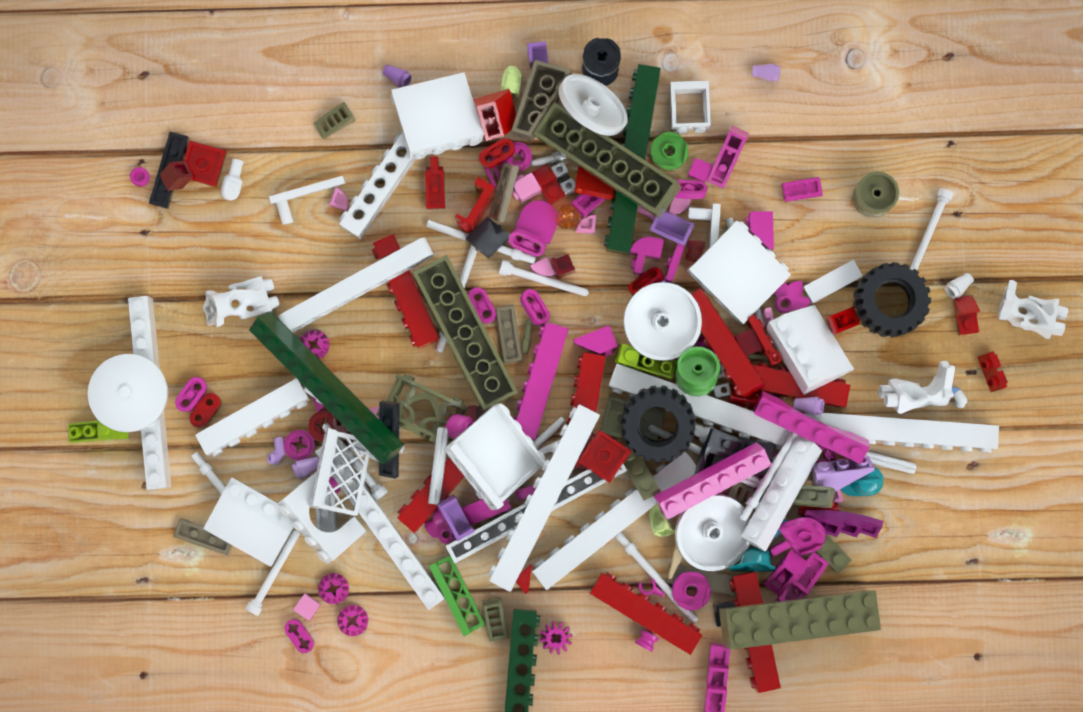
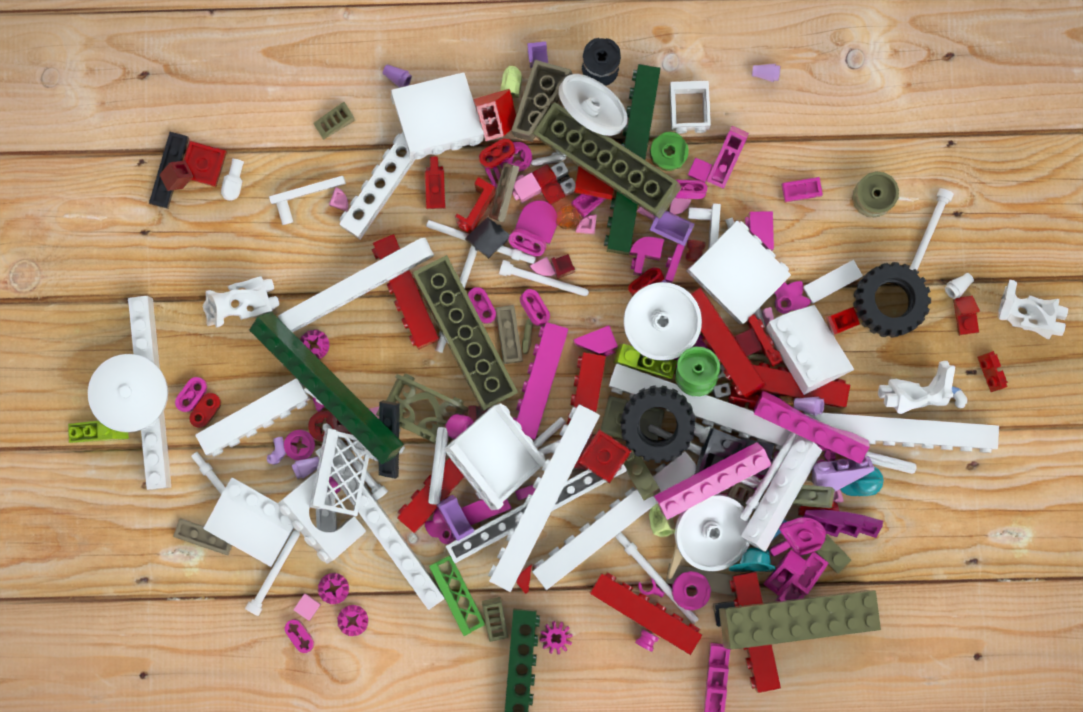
(140, 177): dark pink tile -> none

